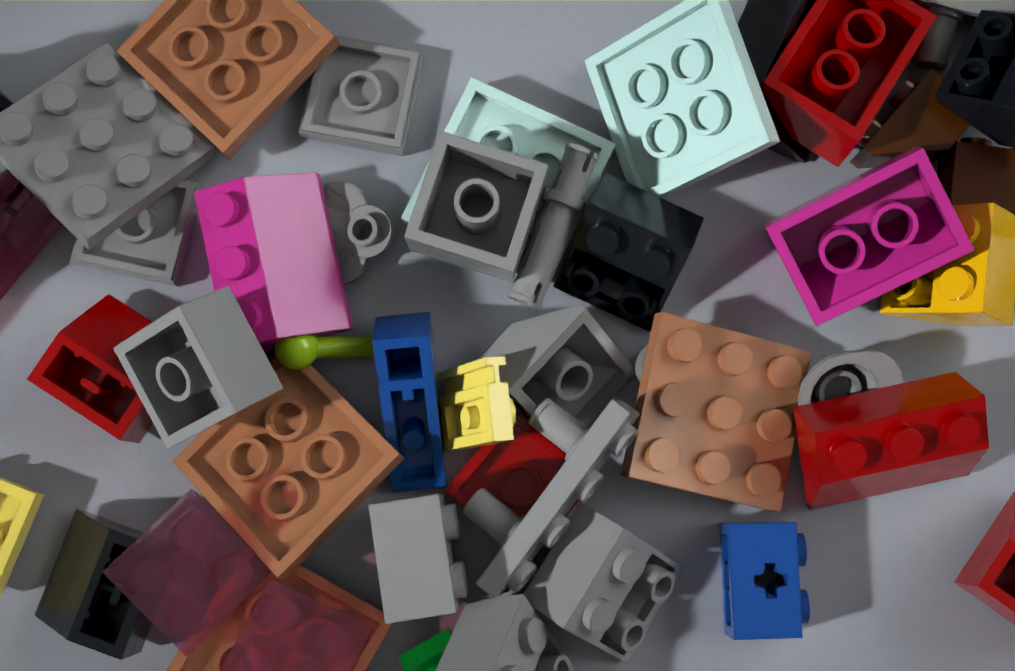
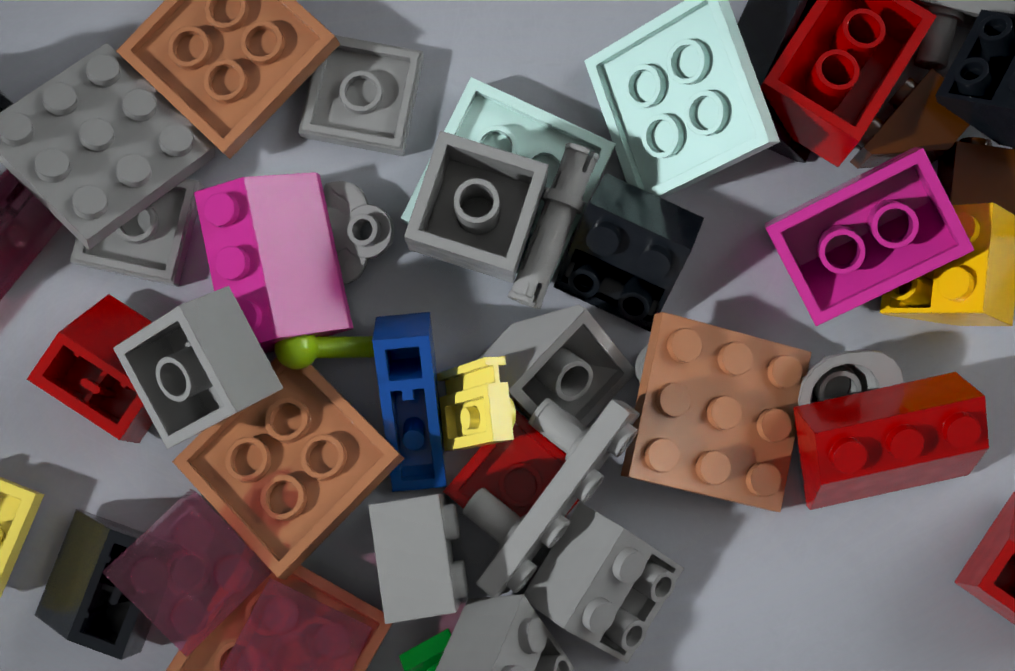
(749, 608): blue brick -> none

